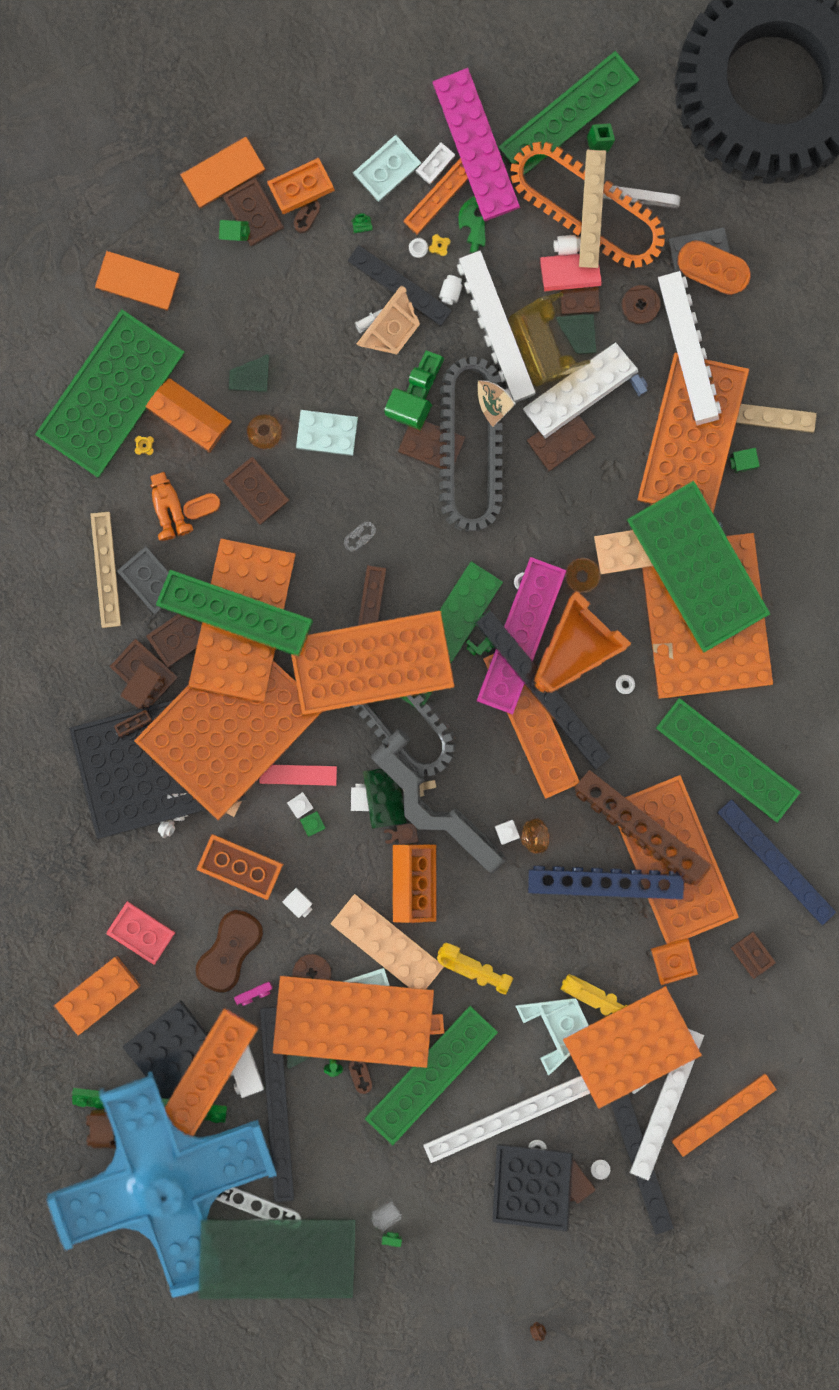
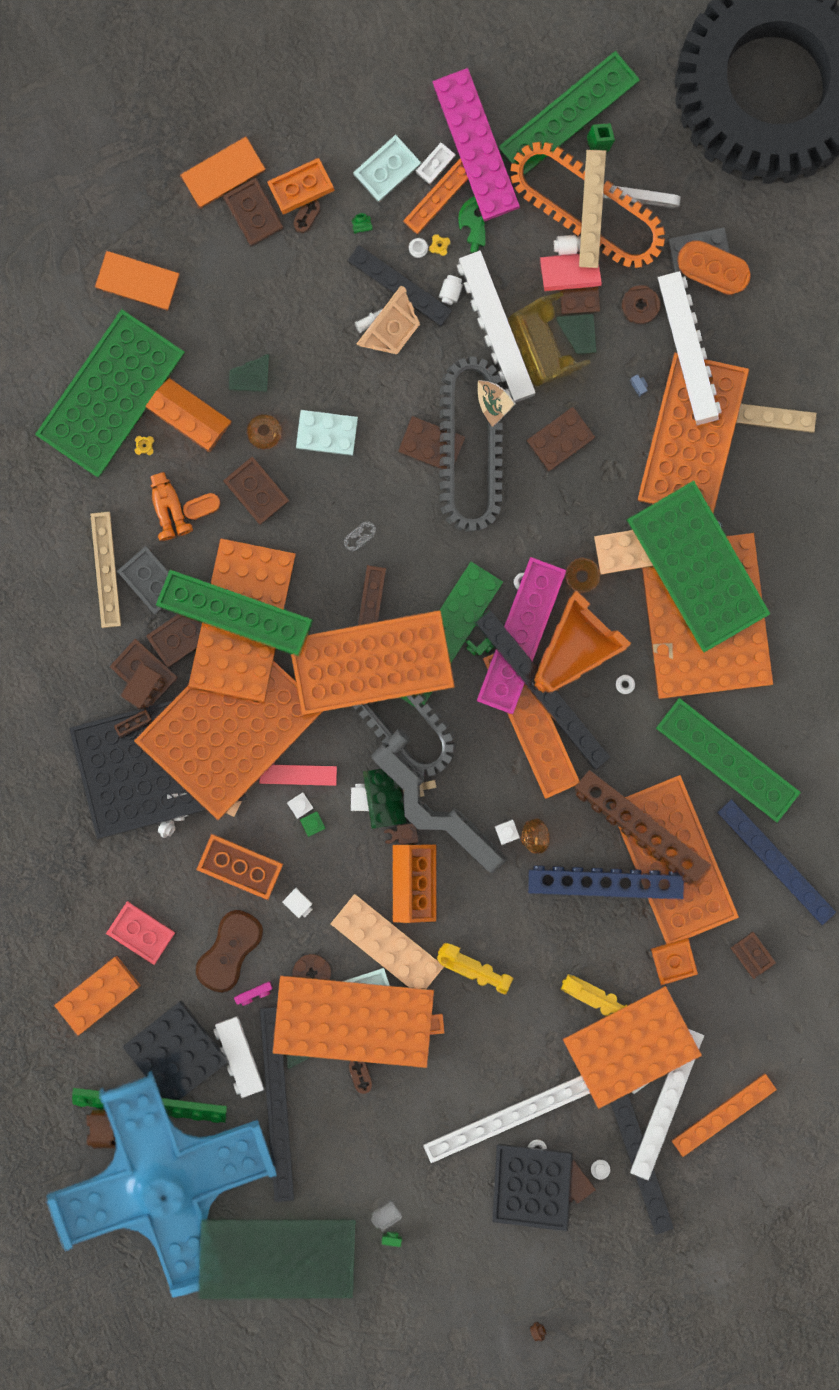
(209, 1071): orange plate -> none
(234, 230): green brick -> none
(249, 1198): white beam -> none
(333, 1069): green plate -> none
(411, 406): green plate -> none
(423, 1085): green plate -> none
(561, 1020): light aqua wing -> none
(580, 390): white plate -> none
(744, 460): green brick -> none

